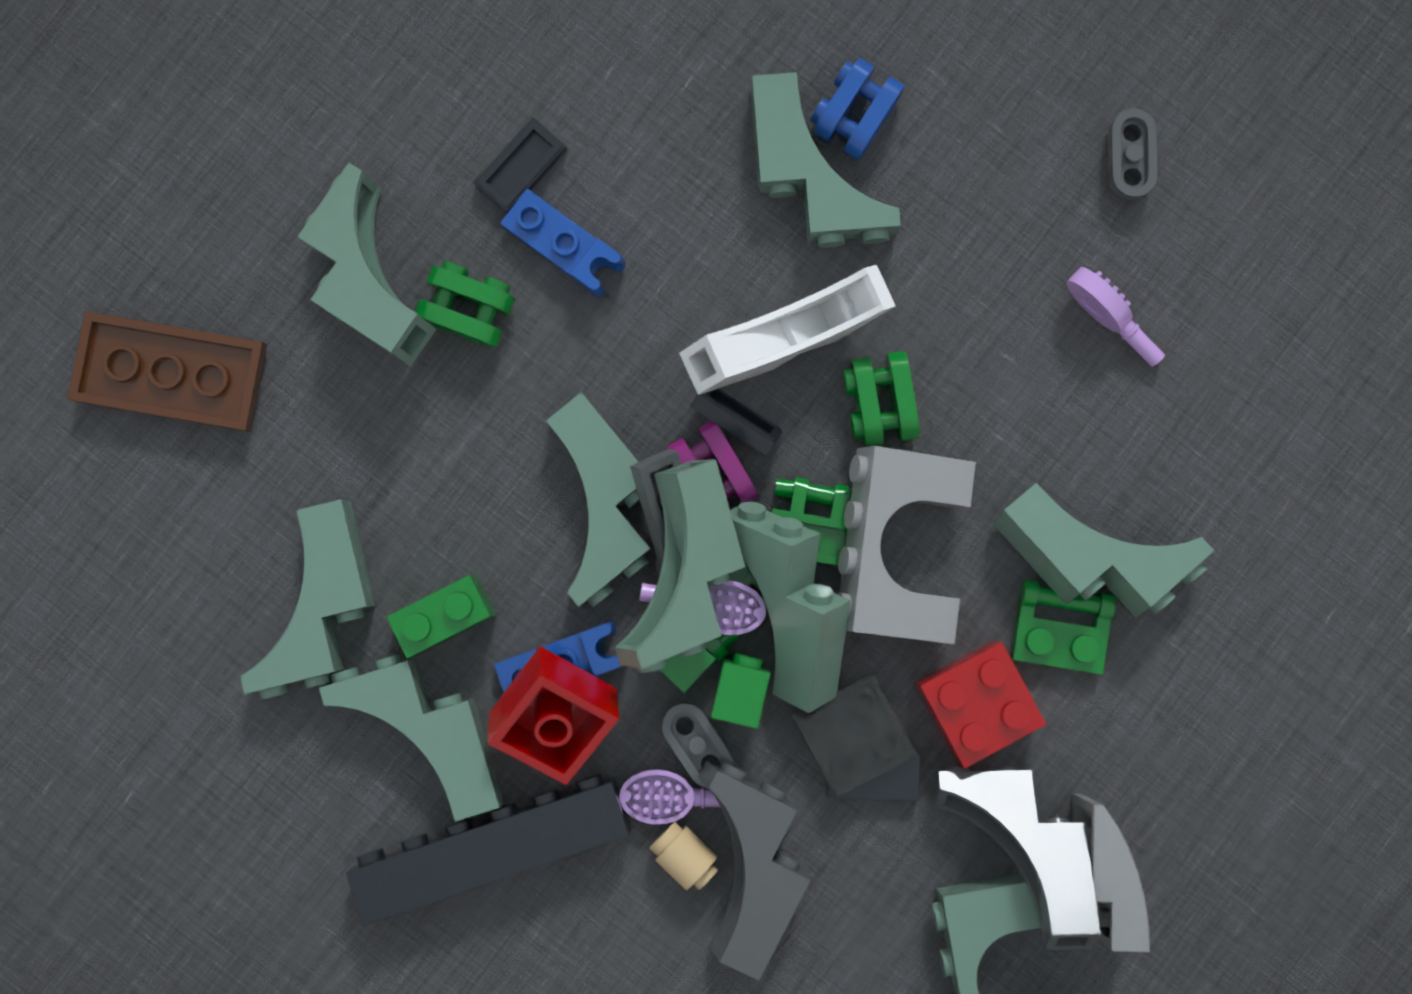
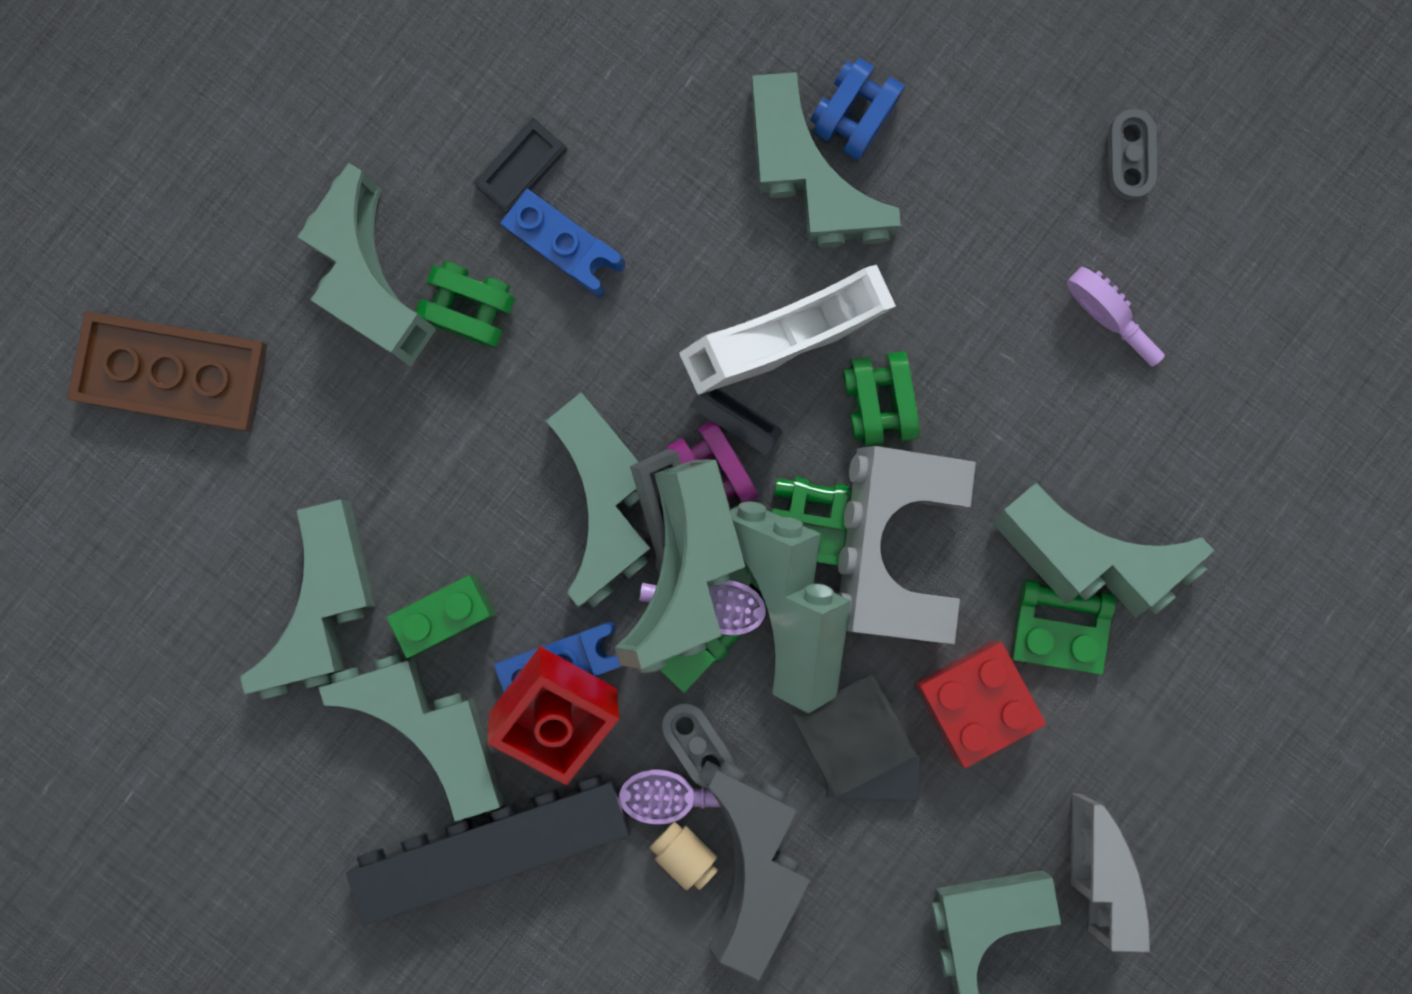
(740, 690): green brick -> none
(1048, 854): arch -> none

